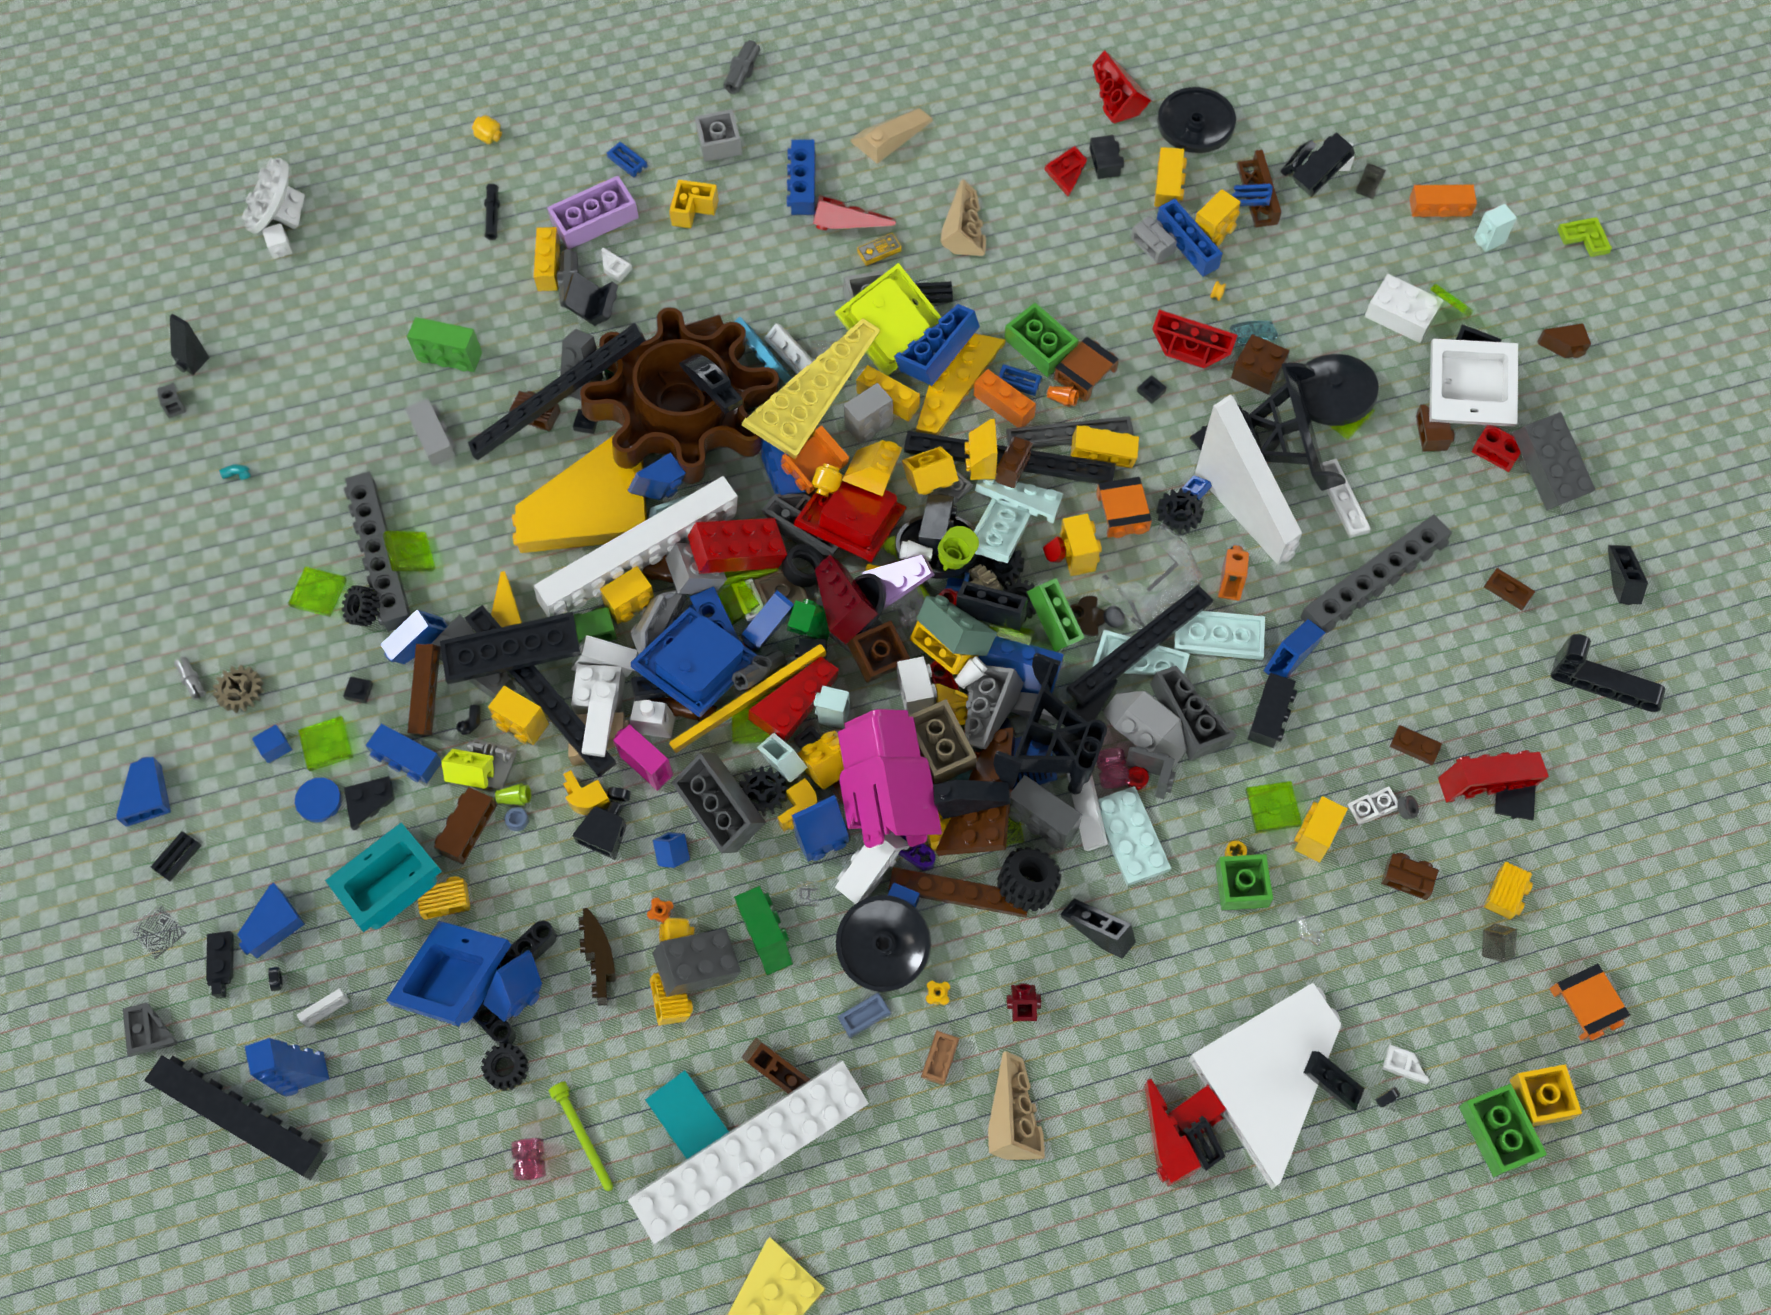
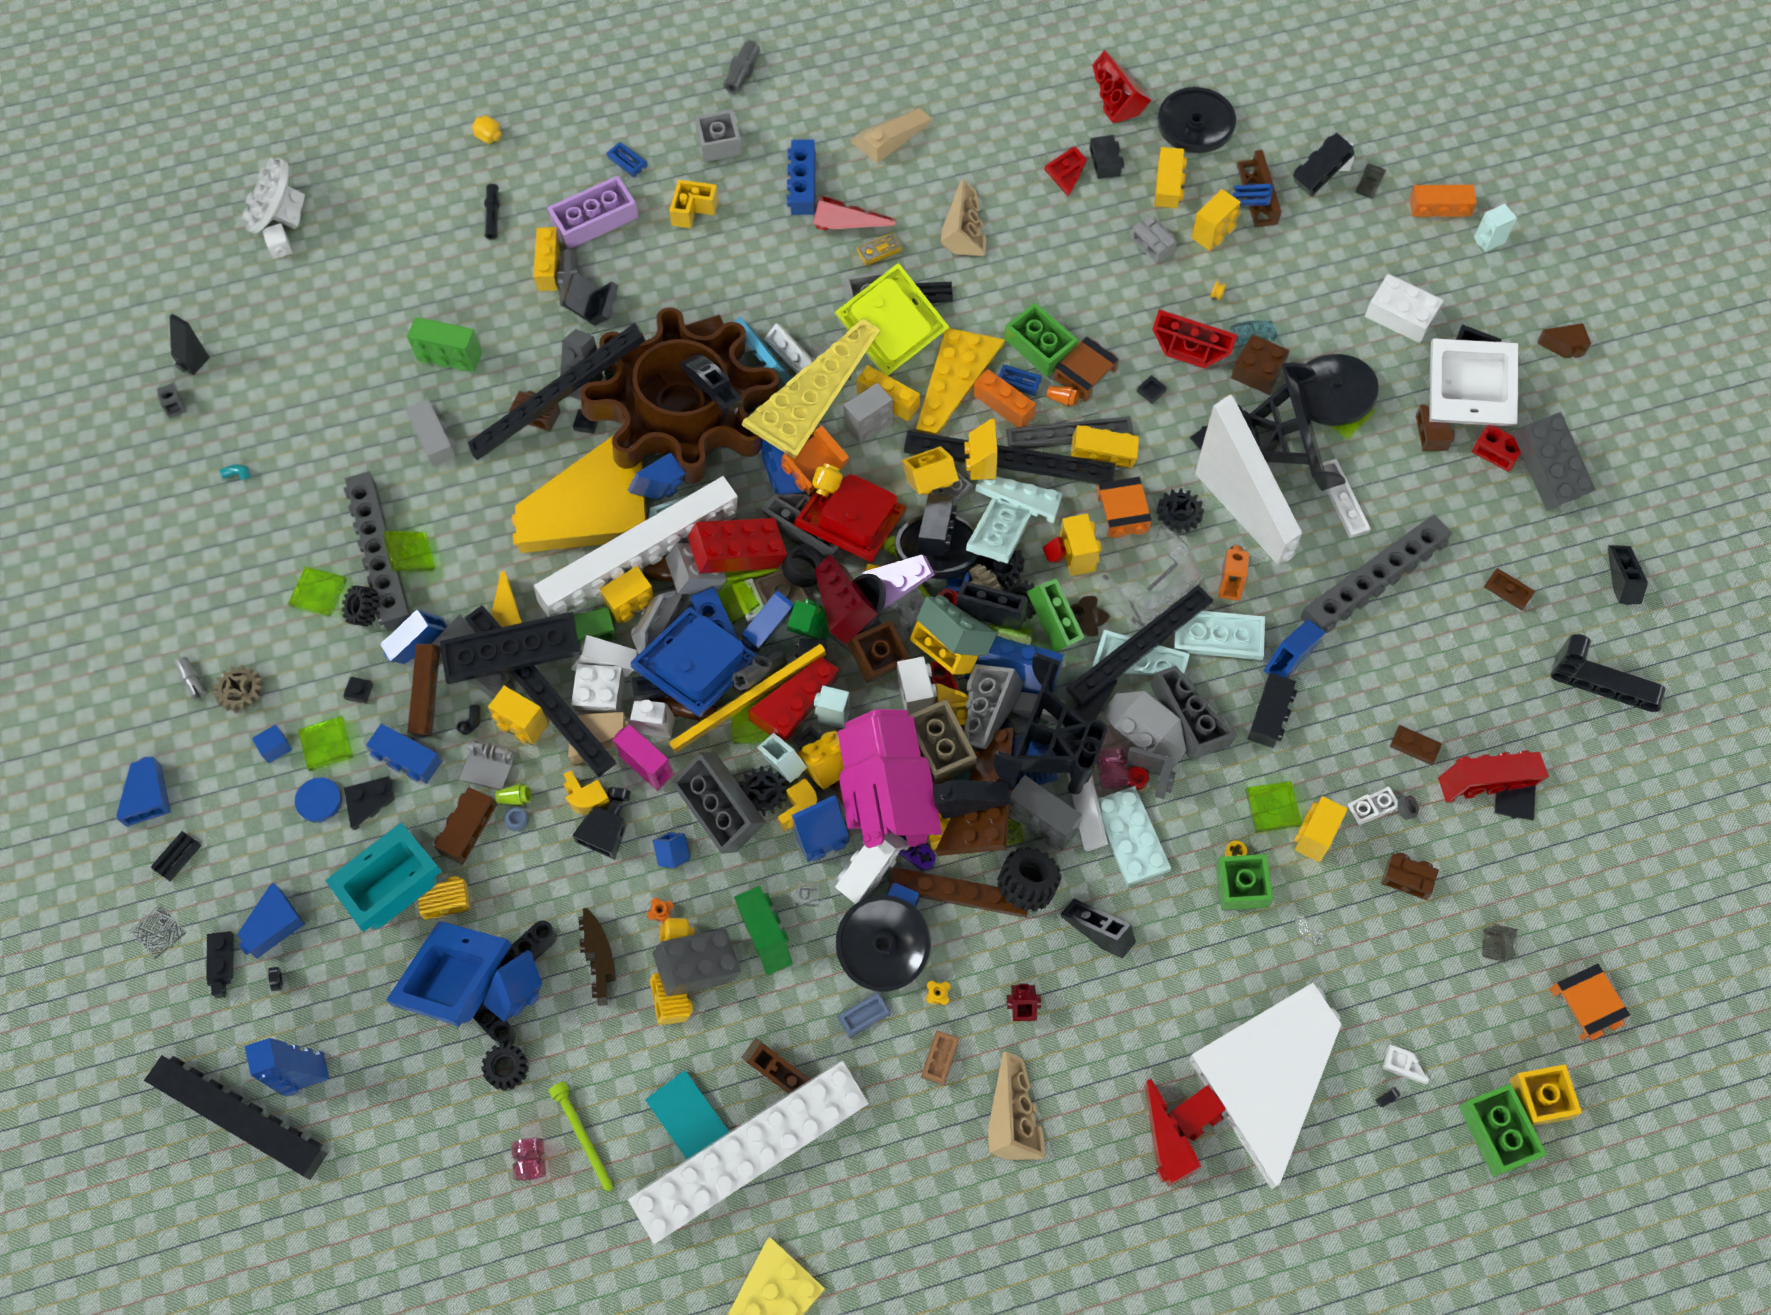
(145, 1030): dark grey wing -> none
(323, 1008): white tile -> none
(467, 768): neon yellow hinge -> none
(599, 718): white slope -> none
(615, 266): white tile -> none
(873, 466): yellow slope -> none
(911, 549): white cone -> none
(938, 346): blue wedge -> none
(957, 547): lime piece -> none
(971, 672): white cone -> none
(1013, 462): reddish brown brick -> none
(1114, 616): black piece -> none
(1190, 237): blue brick -> none
(1196, 1129): black tile -> none
(1197, 486): blue tile -> none
(1298, 157): black tile -> none
(1333, 1080): black plate -> none
(1452, 300): clear neon green tile -> none
(1508, 891): yellow brick -> none
(1589, 232): lime plate -> none

